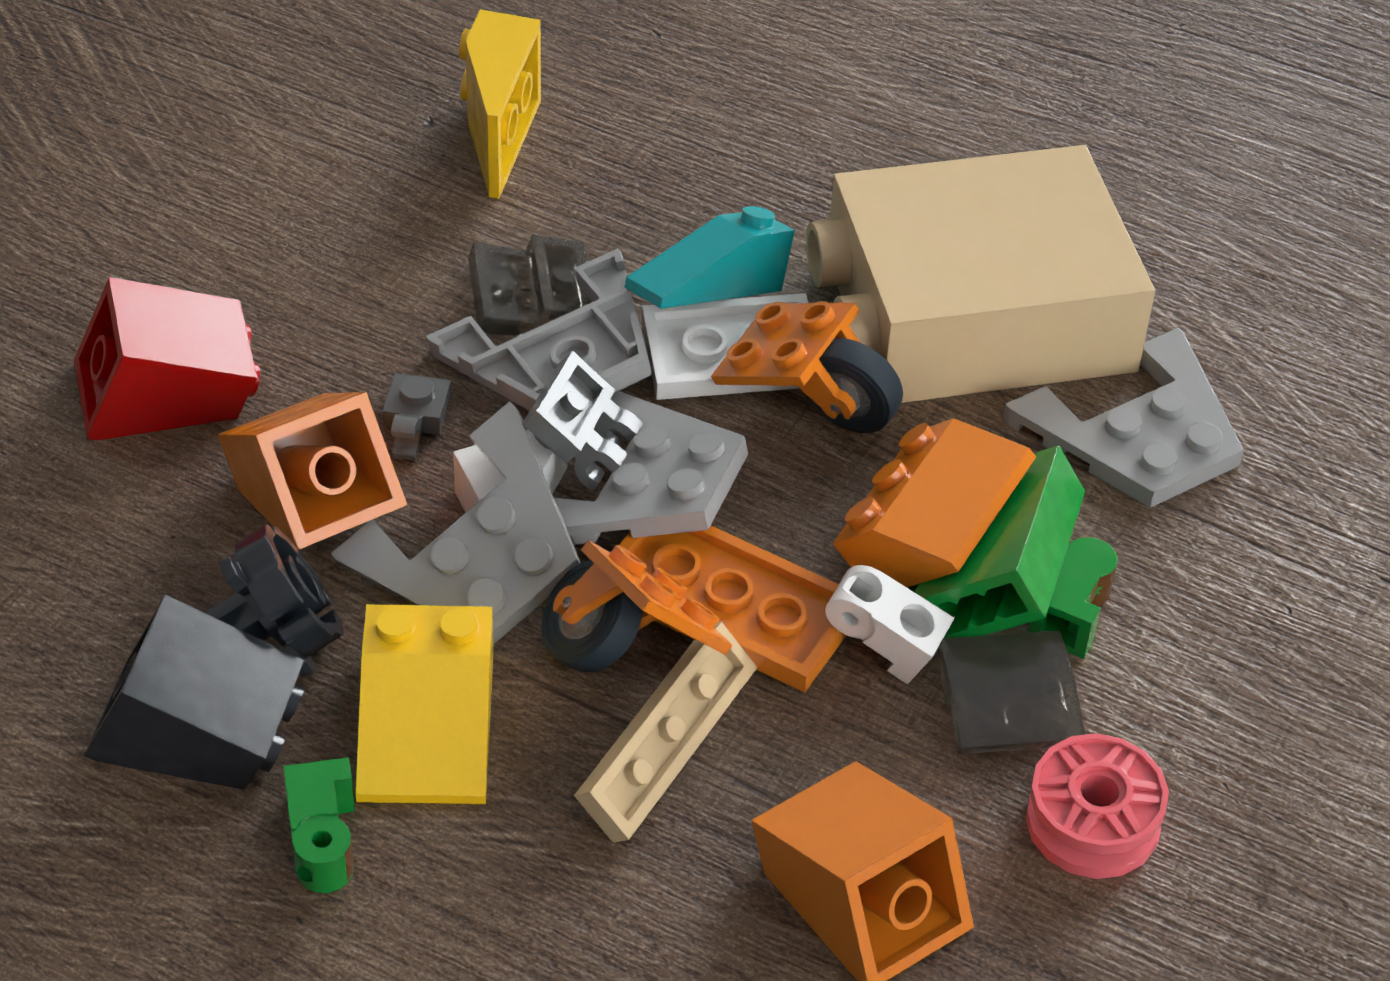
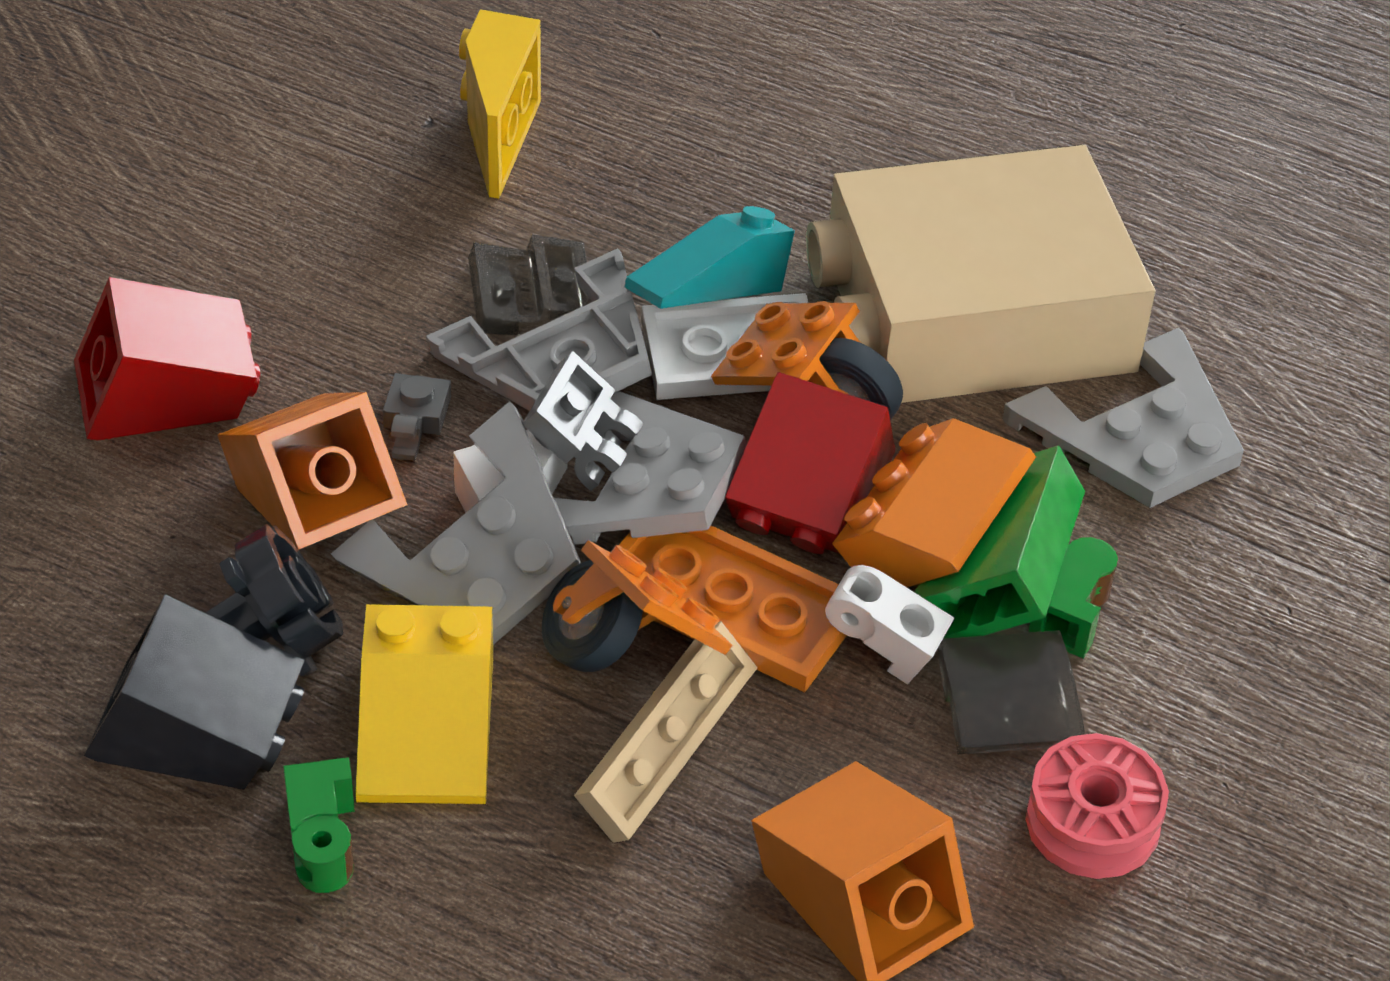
(809, 462): none -> red slope

